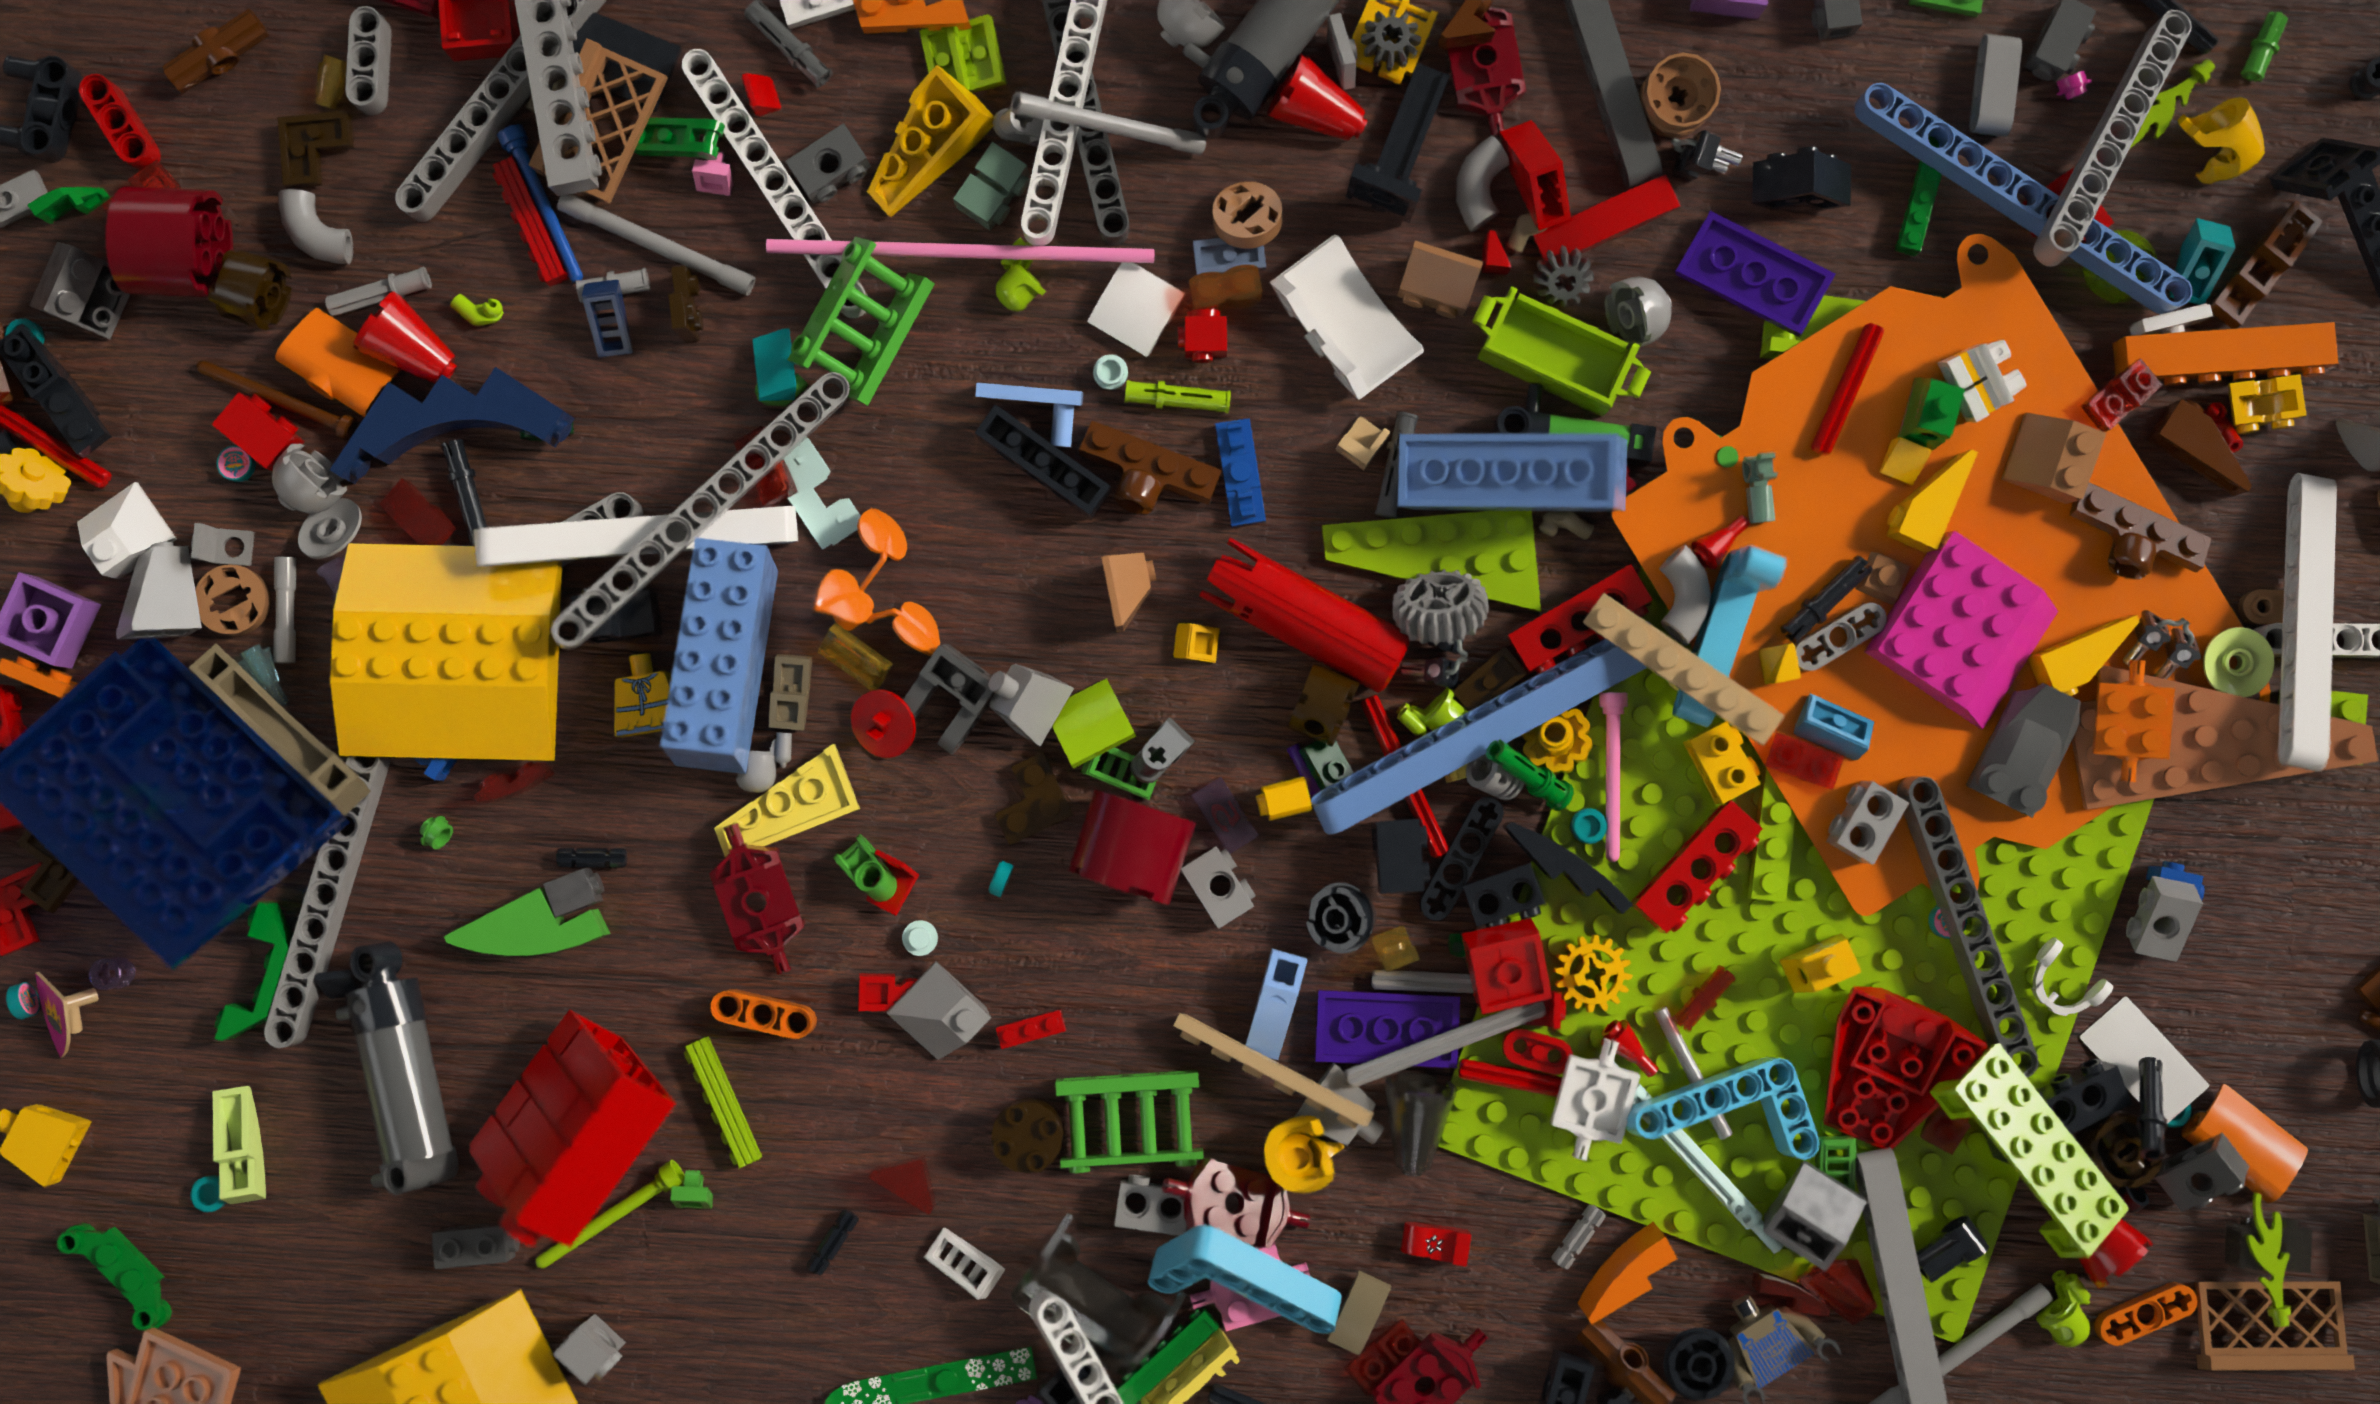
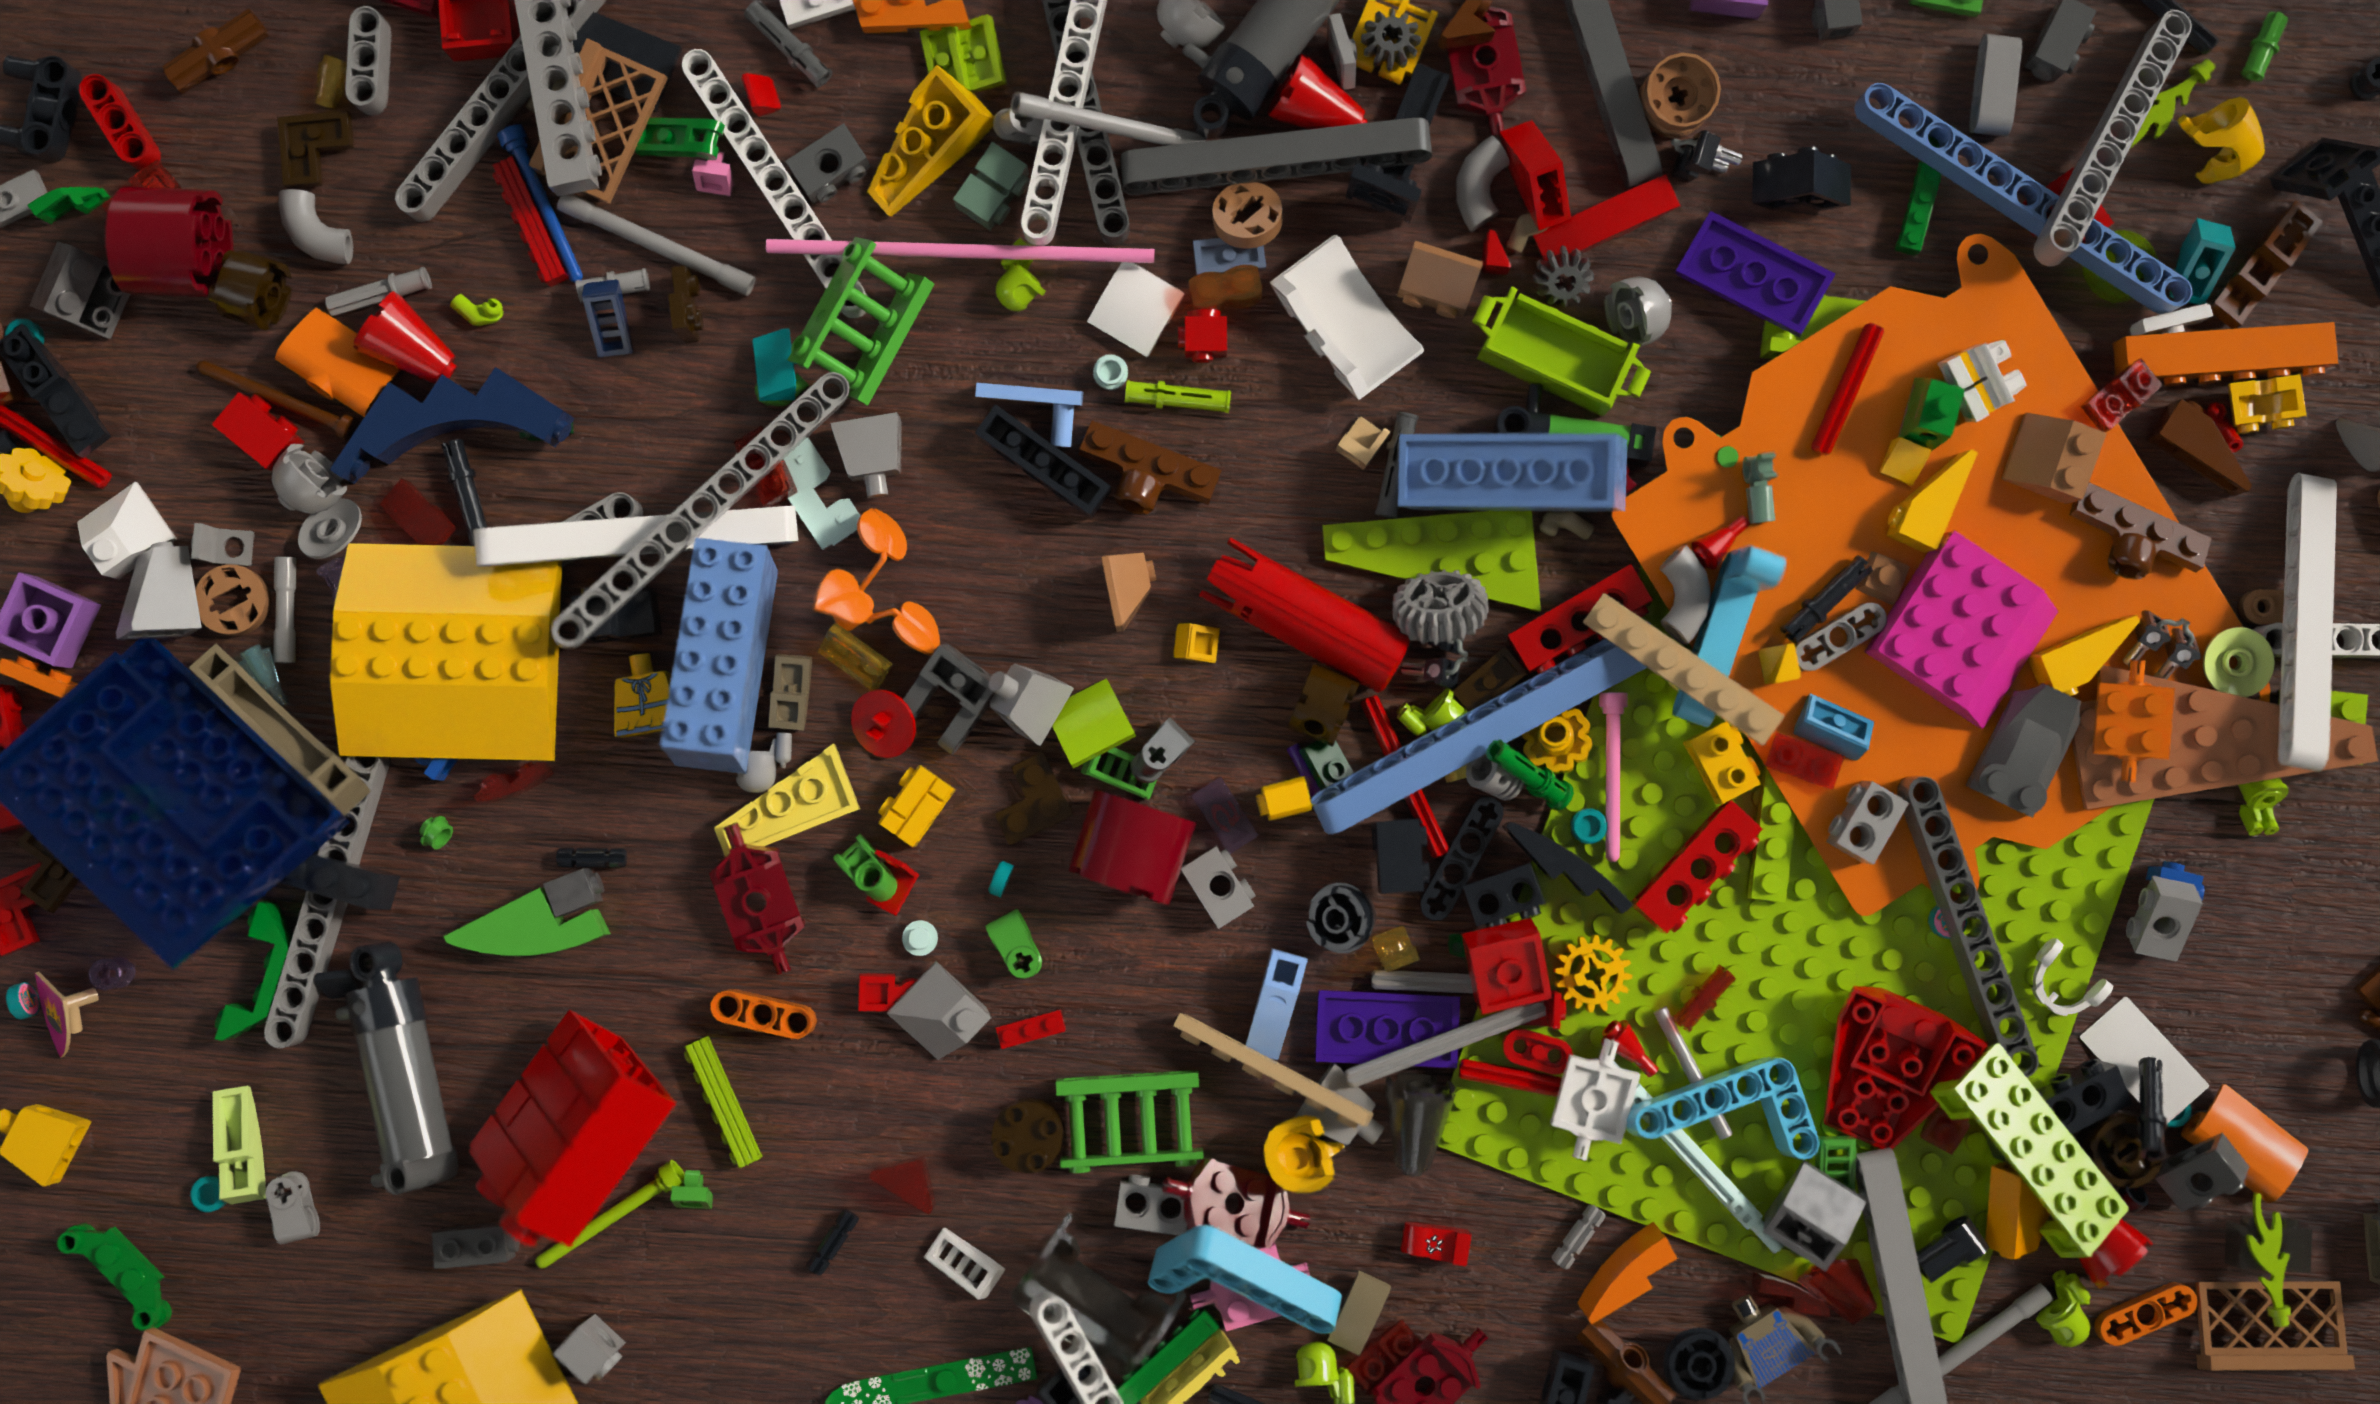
(235, 464): tile -> none
(294, 1212): none -> light grey piece
(345, 882): none -> black arch
(870, 450): none -> light grey torso
(915, 805): none -> yellow brick
(1012, 938): none -> bright green piece
(1240, 472): blue plate -> none
(1275, 156): none -> dark grey beam
(1319, 1367): none -> lime piece
(1822, 965): yellow torso -> none
(2013, 1214): none -> light orange slope
(2073, 85): dark pink plate -> none
(2258, 811): none -> lime piece

